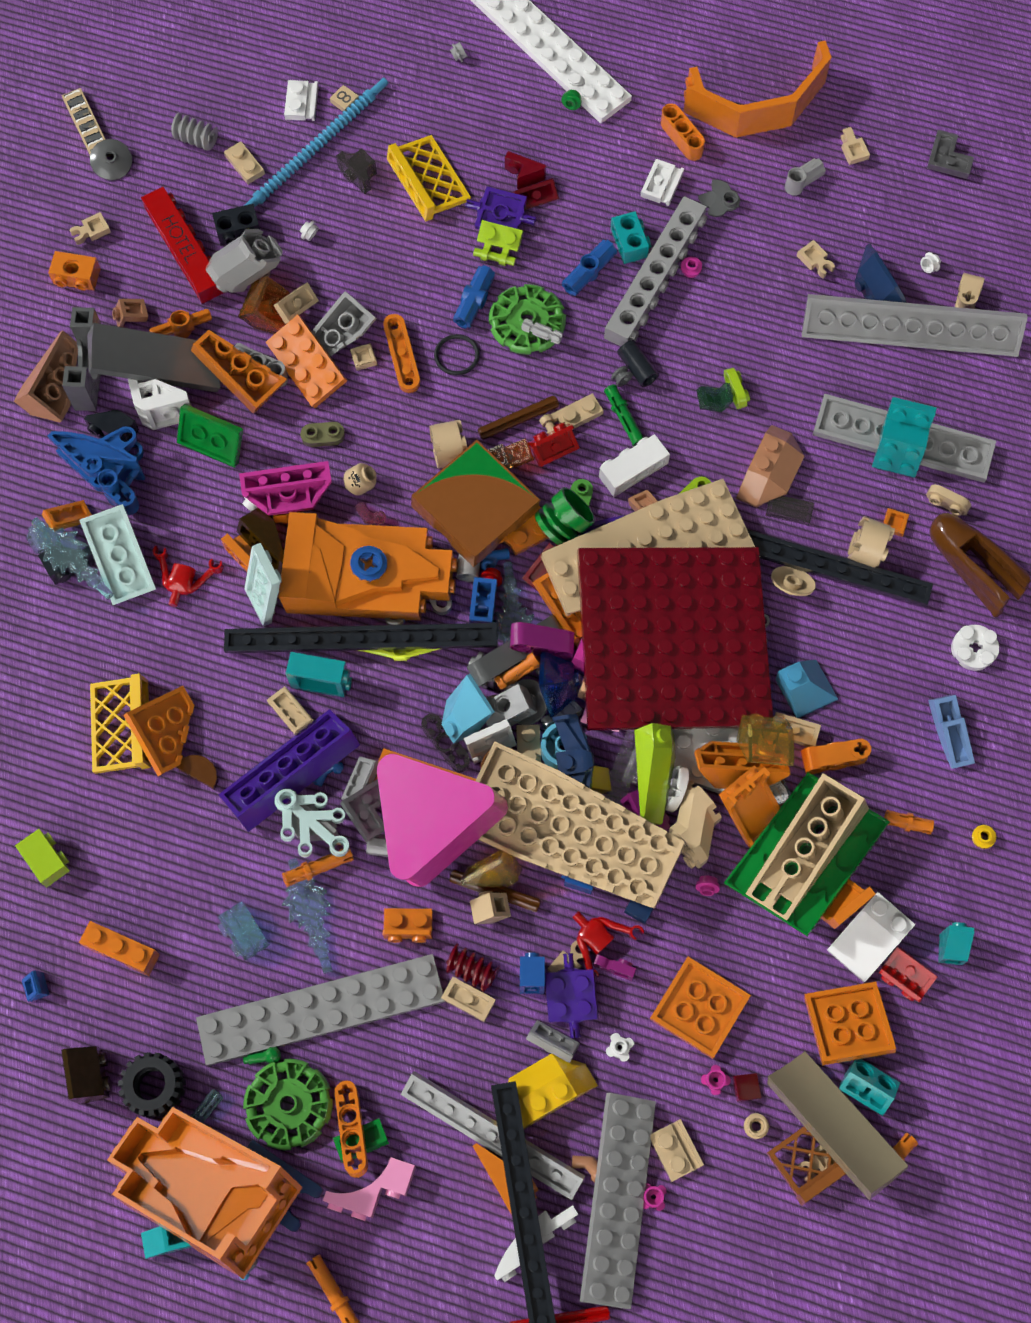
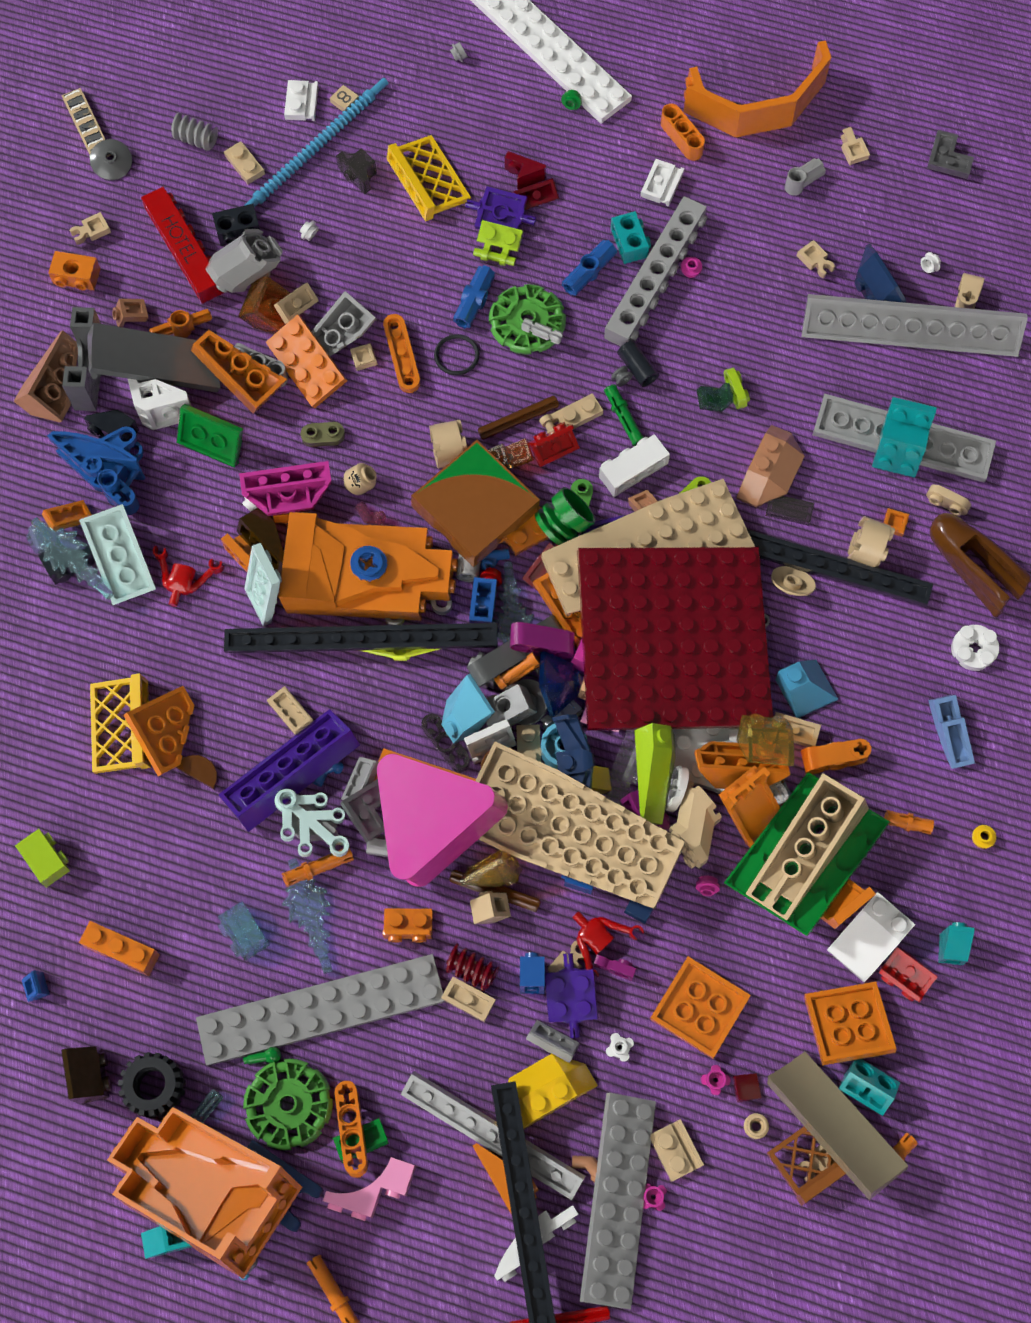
(318, 674): teal window -> none
(717, 199): dark grey plate -> none

